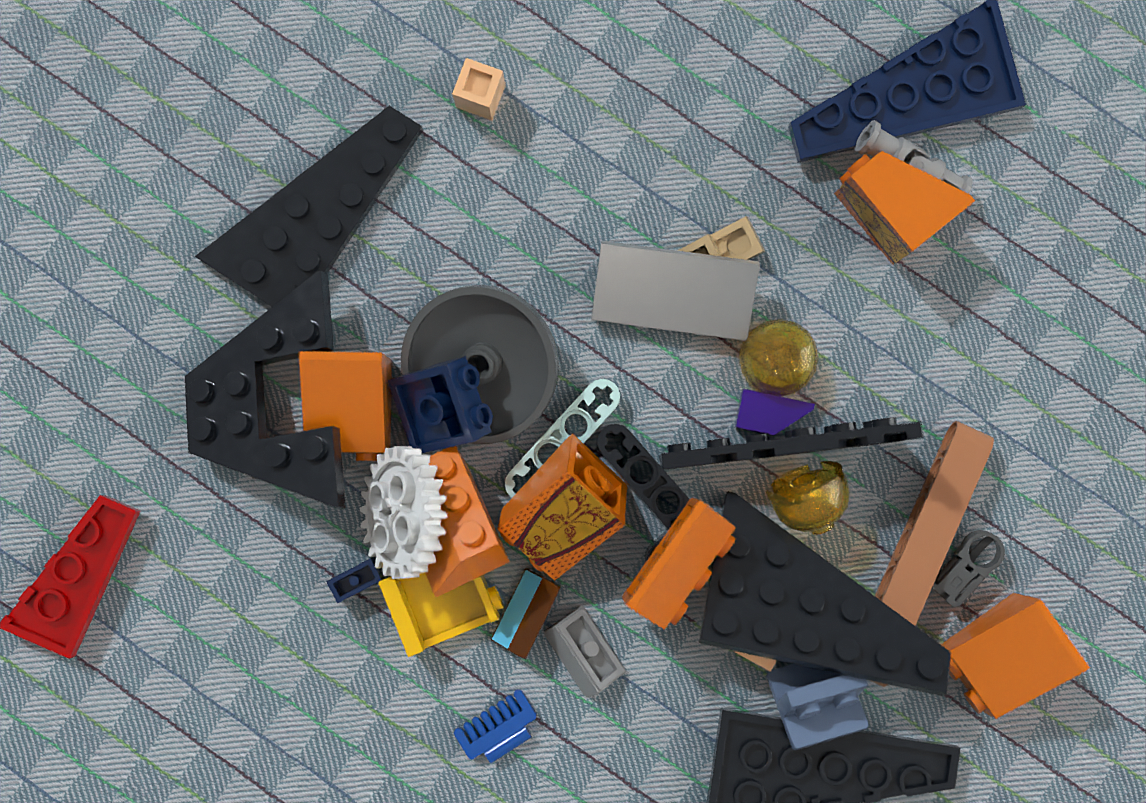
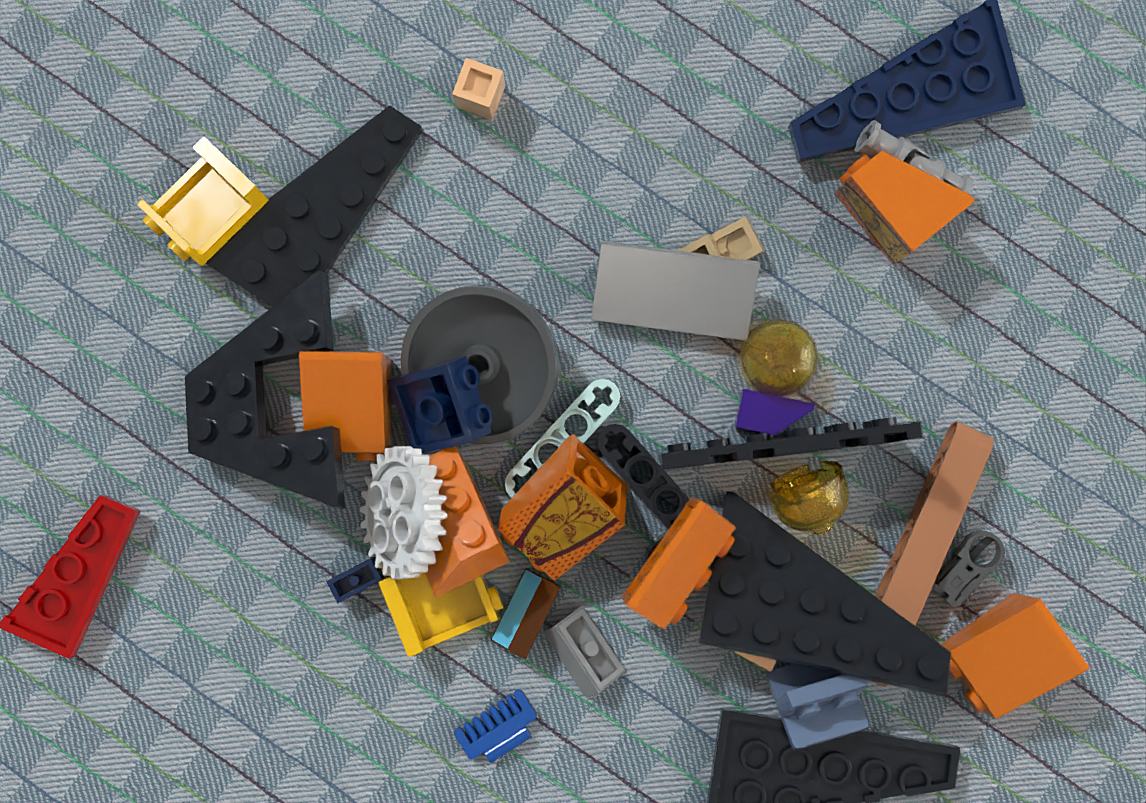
(204, 206): none -> yellow panel

